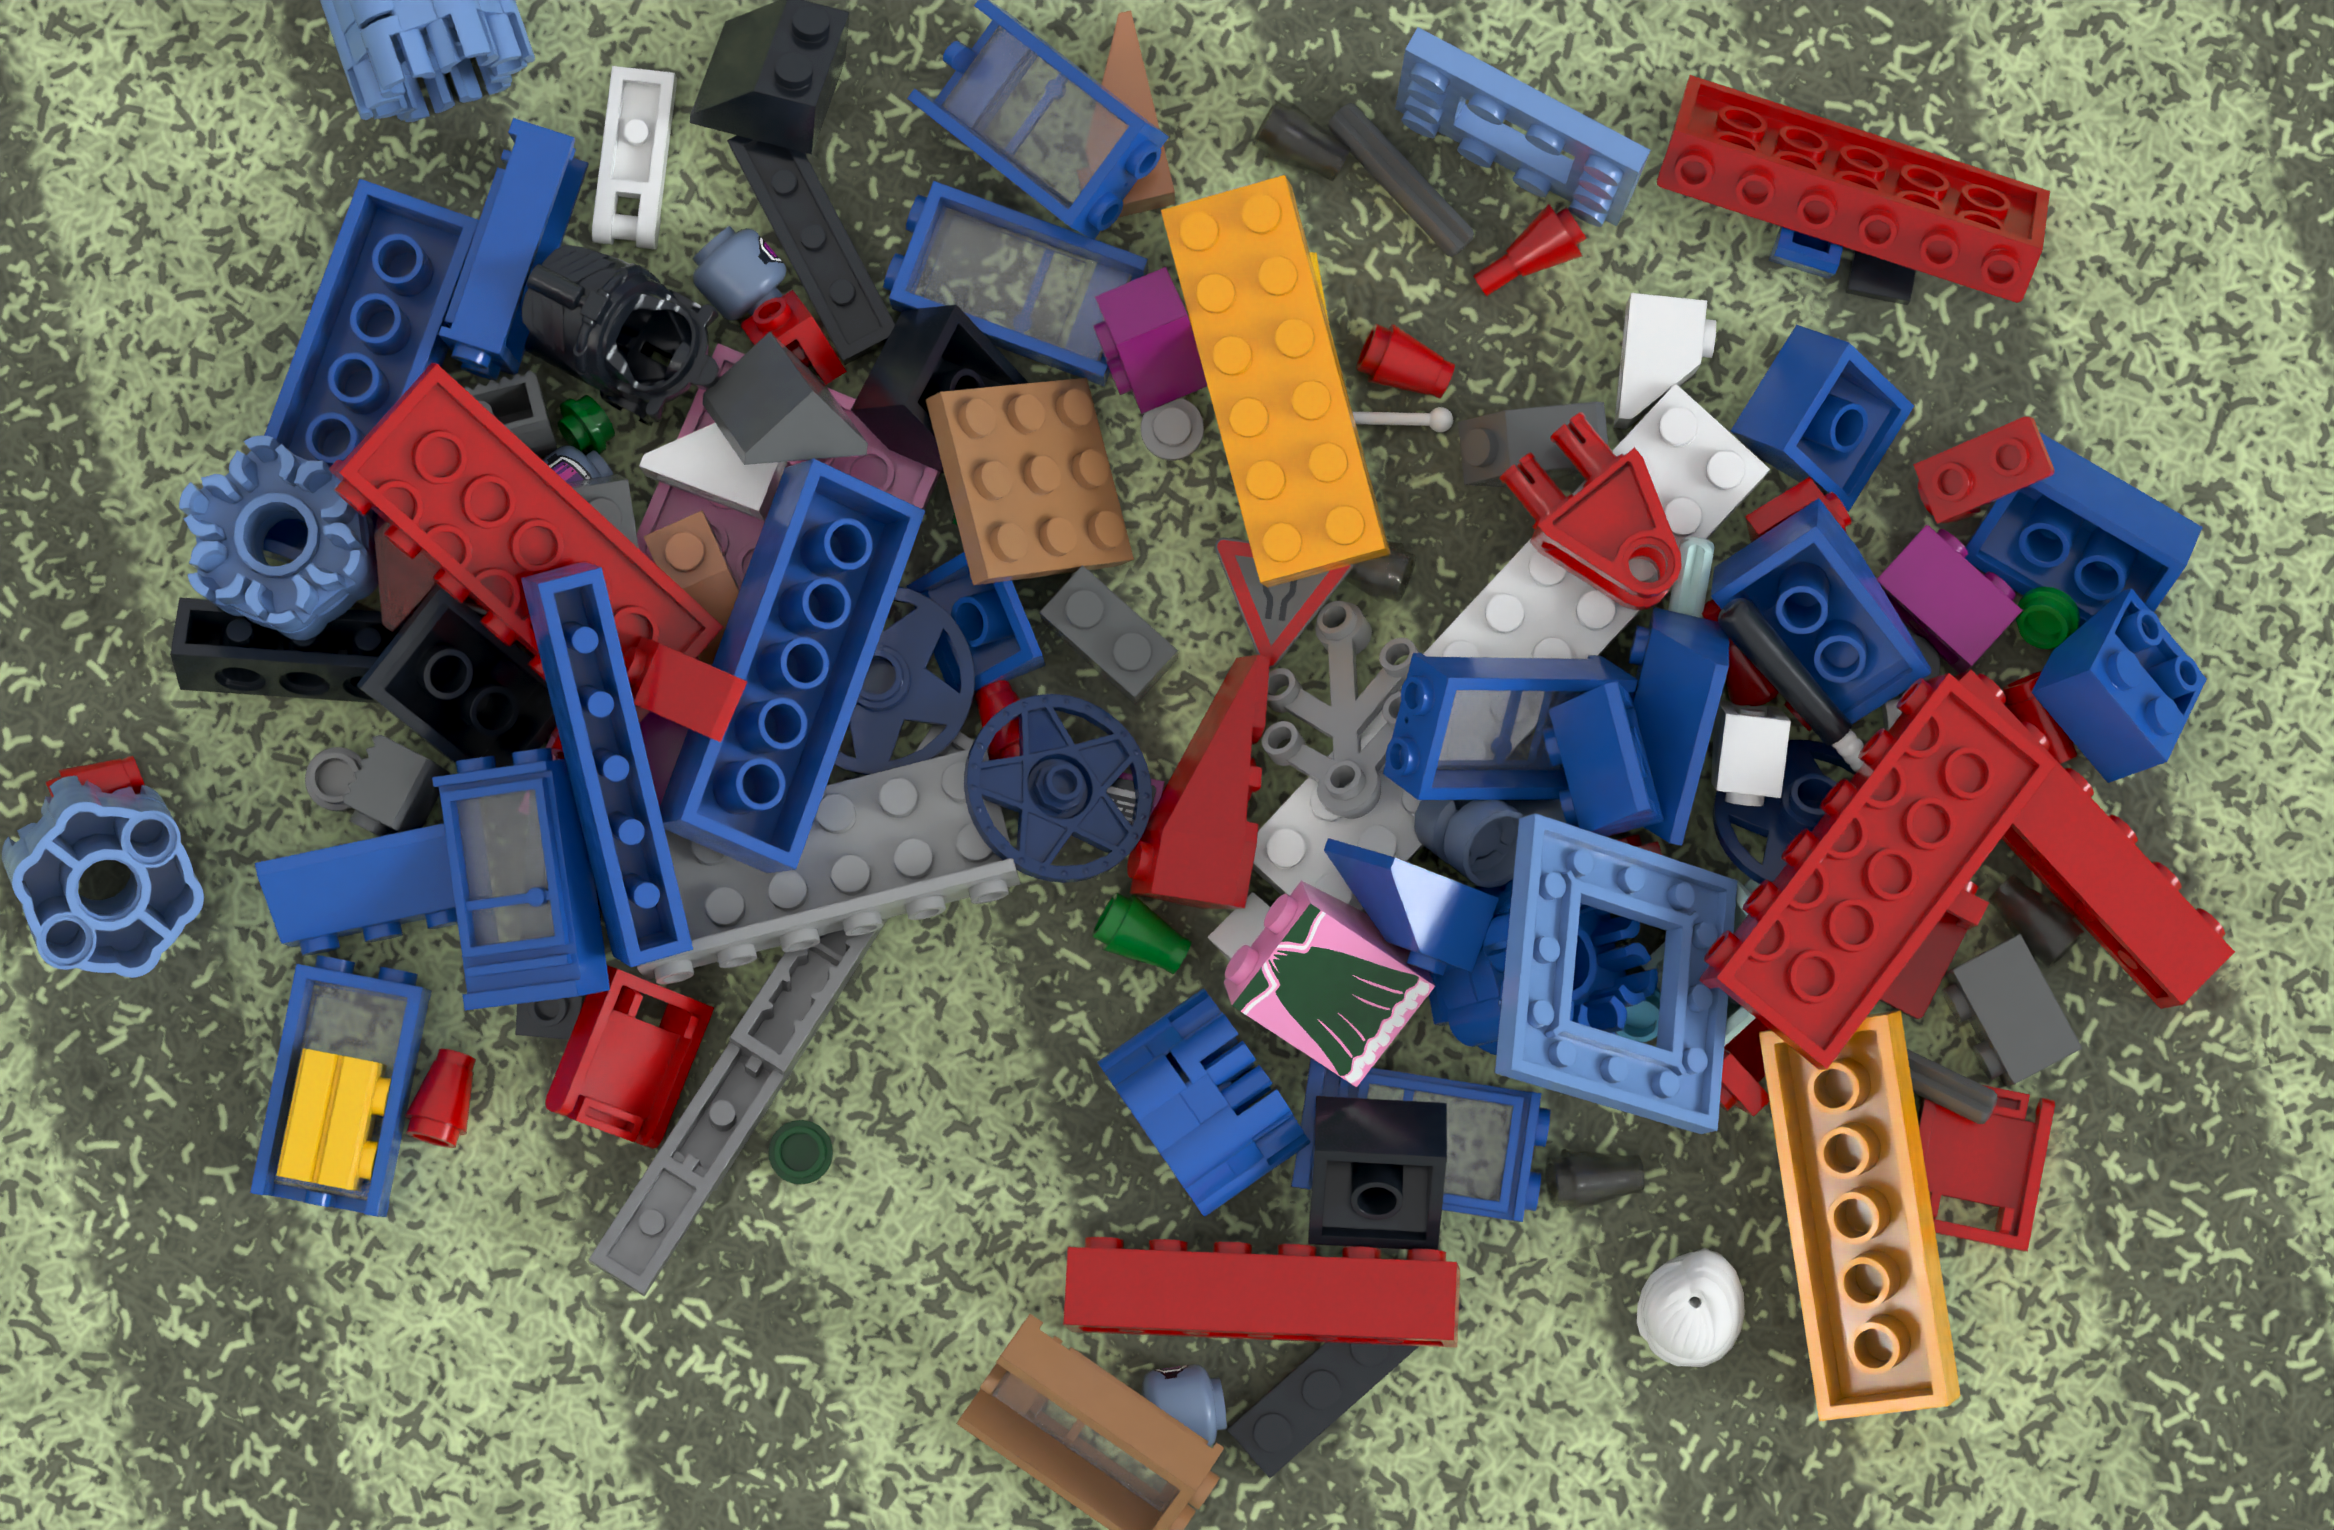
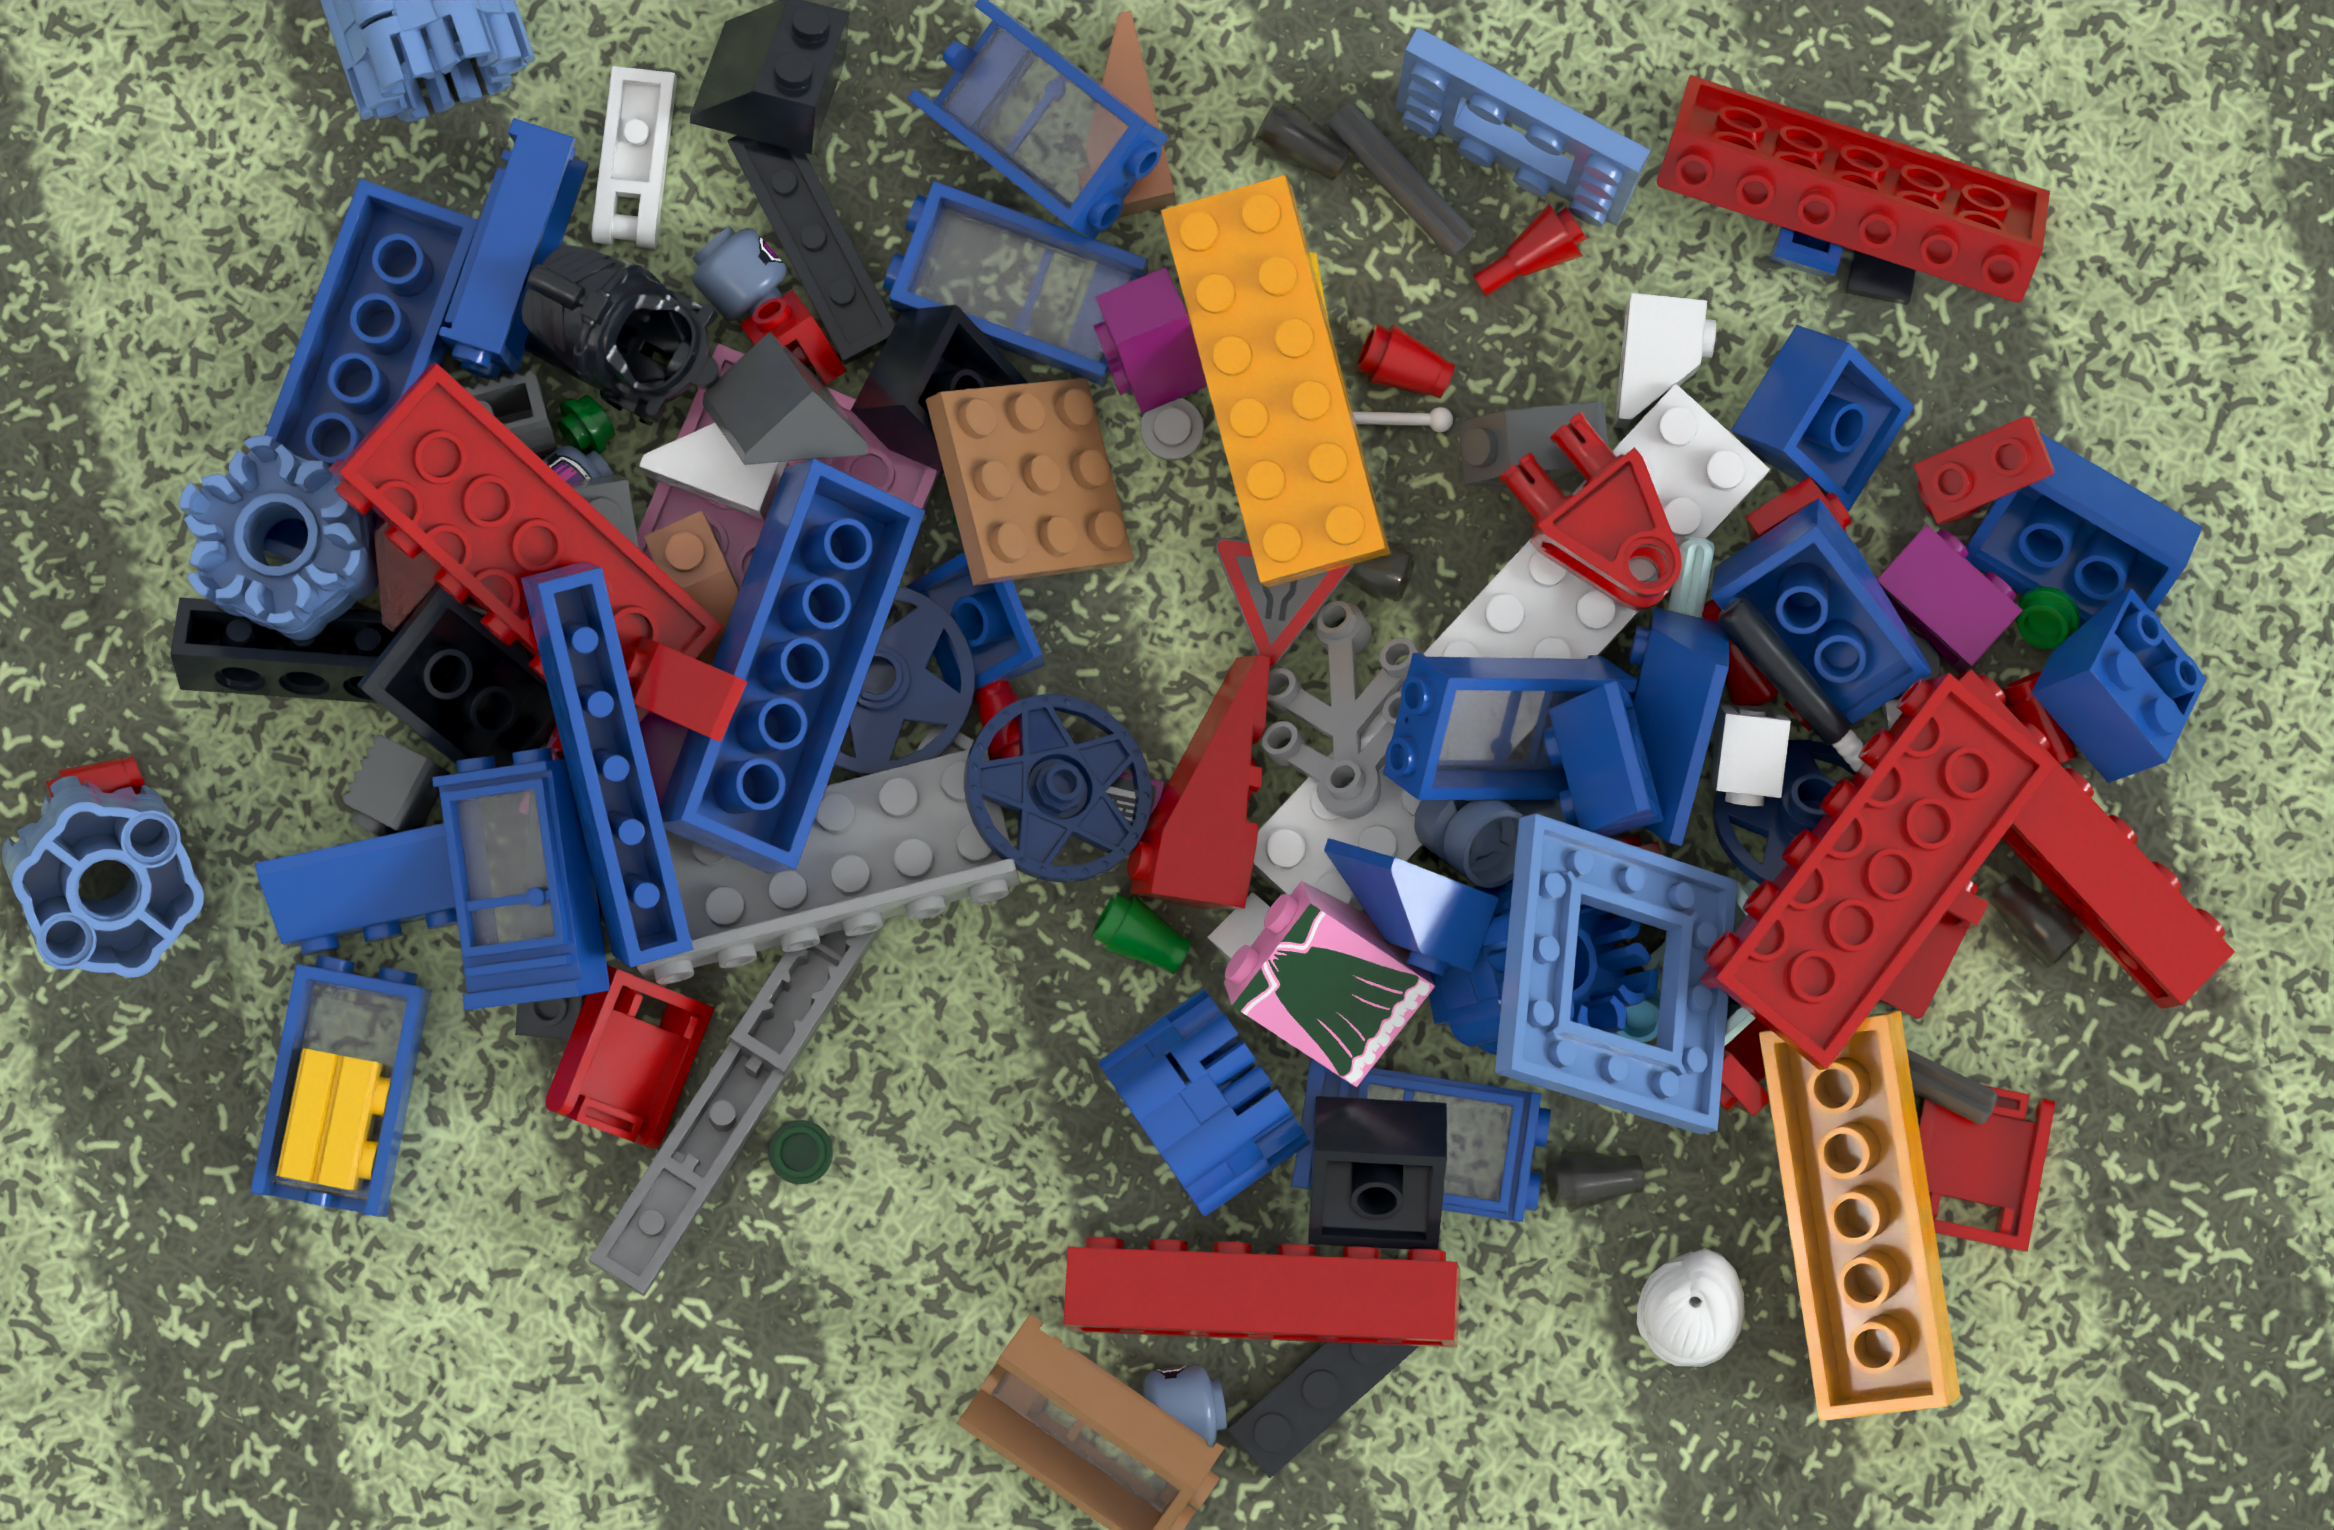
(329, 777): light grey plate -> none
(443, 1100): red cone -> none
(1109, 635): dark grey brick -> none
(2010, 1012): dark grey brick -> none

